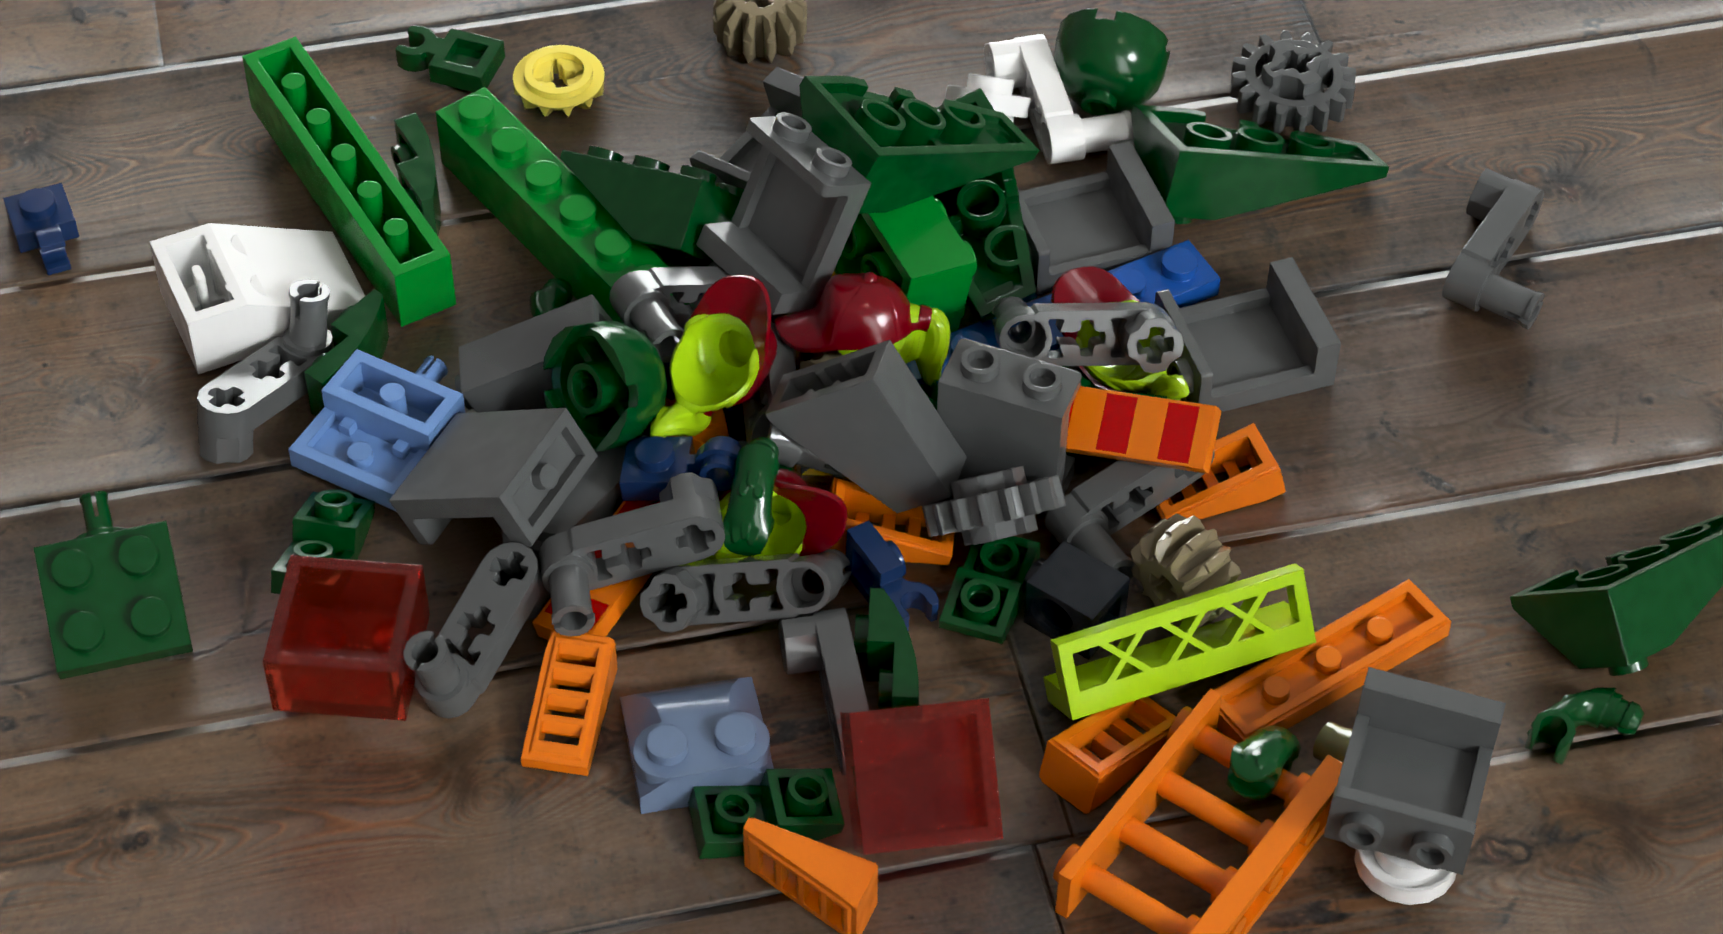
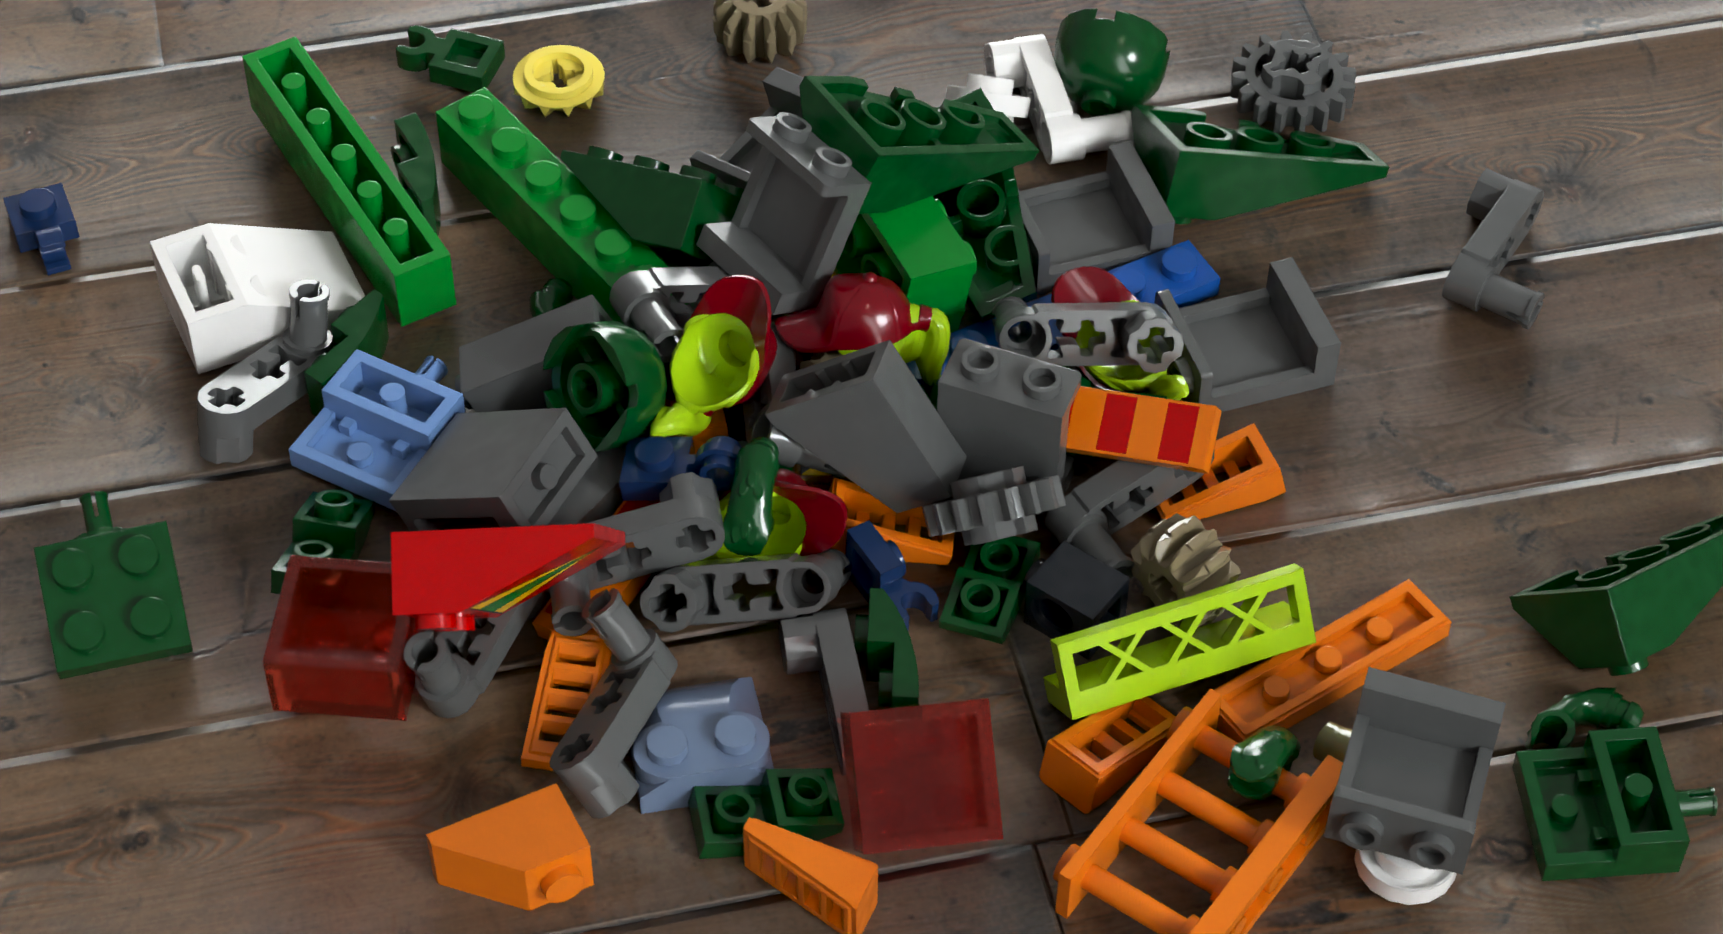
(484, 572): none -> red slope
(516, 852): none -> orange slope
(600, 736): none -> dark grey beam
(1607, 806): none -> dark green plate

